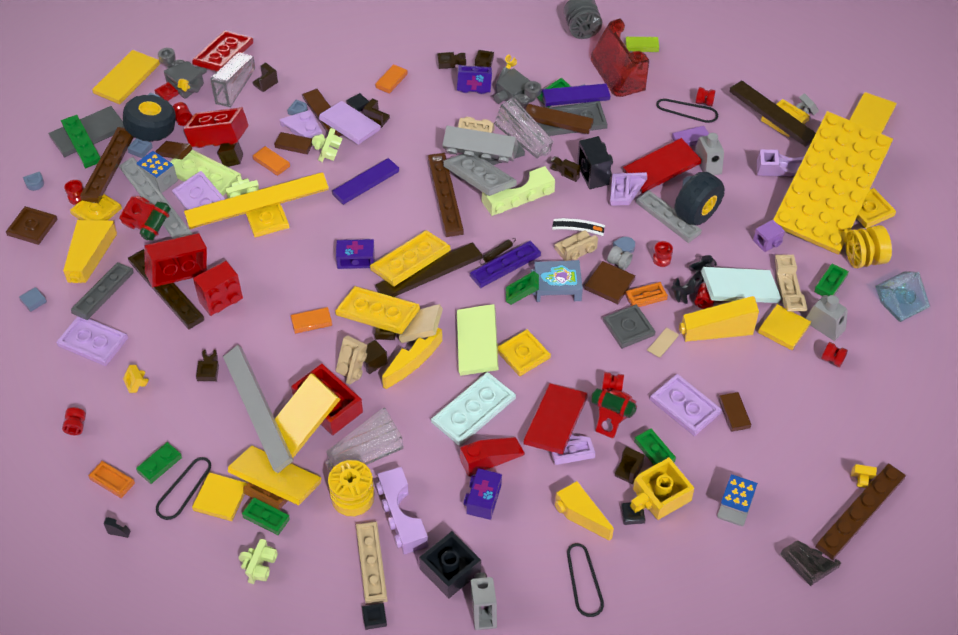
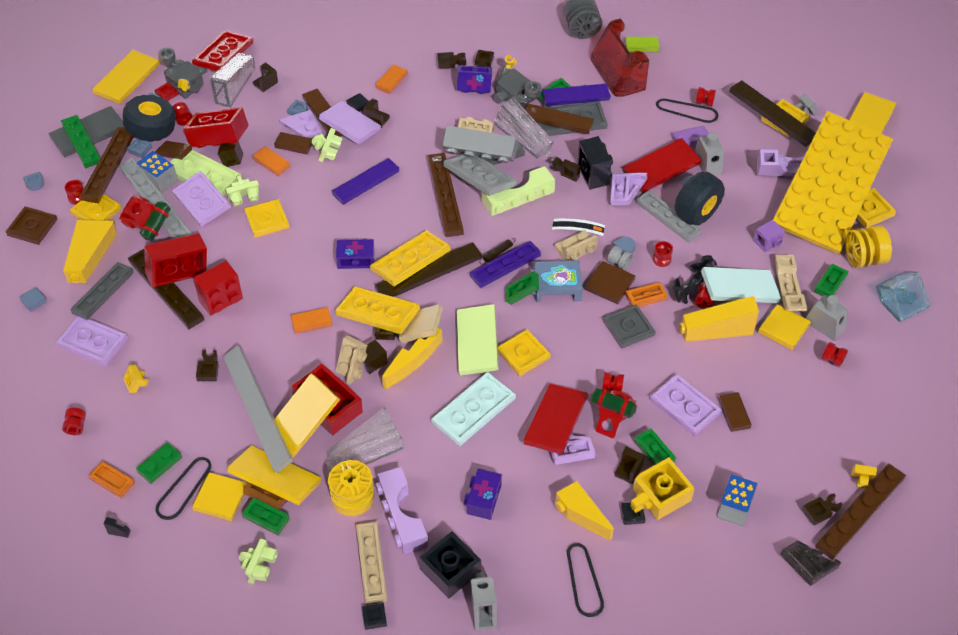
(256, 200): yellow tile -> none
(489, 453): red slope -> none
(663, 342): tan sticker -> none
(820, 510): none -> dark brown plate

